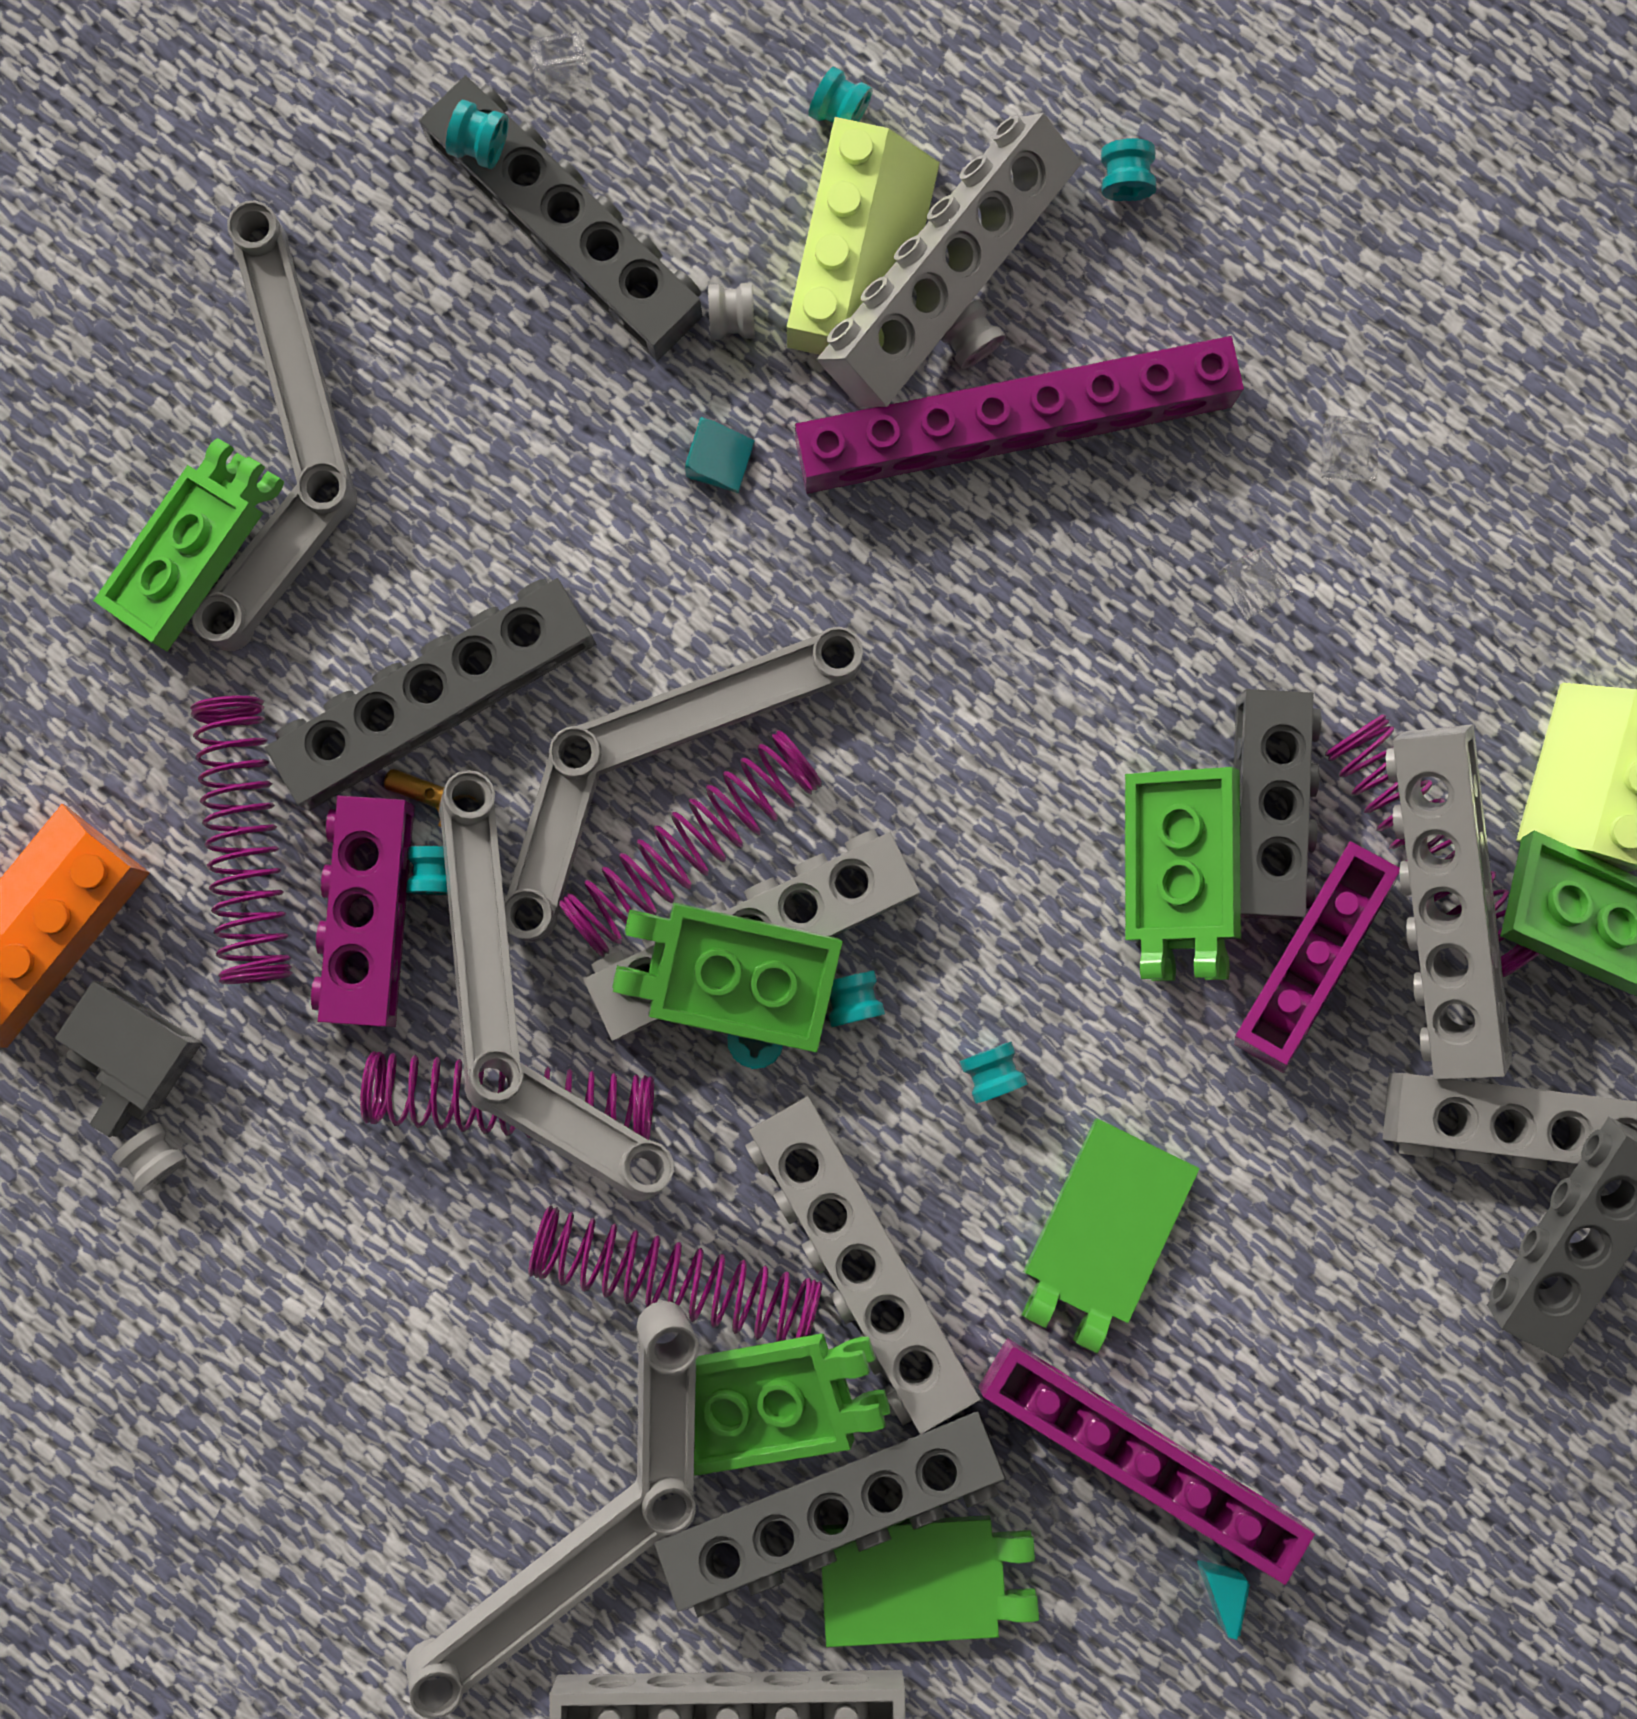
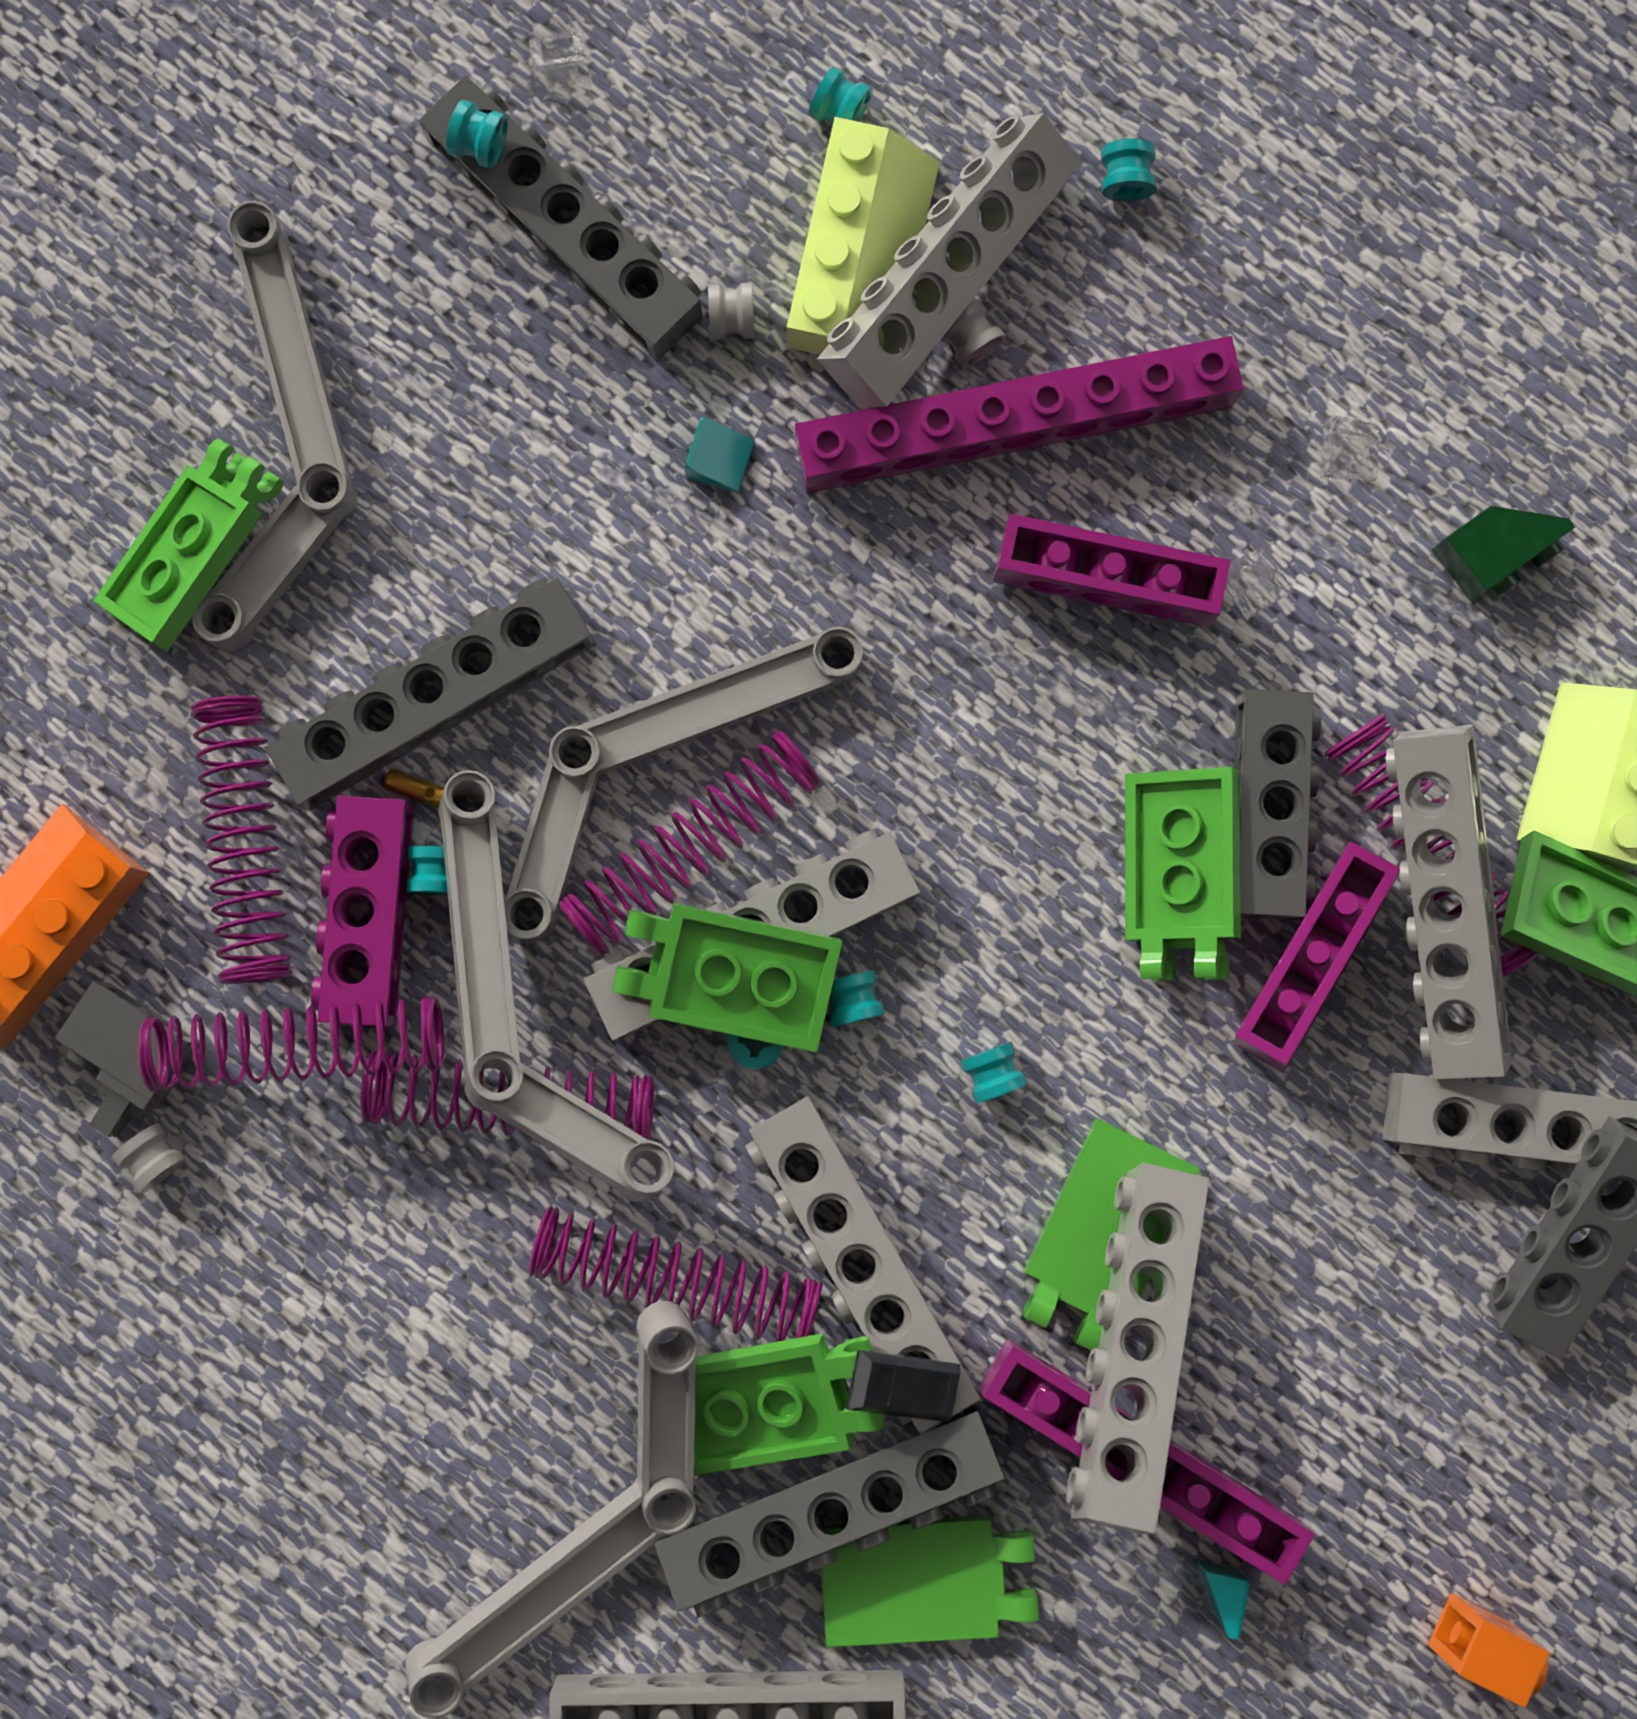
(431, 1029): none -> magenta piece
(903, 1386): none -> black tile
(1111, 570): none -> magenta brick
(1179, 1205): none -> light grey brick
(1489, 1650): none -> orange brick
(1495, 544): none -> dark green slope

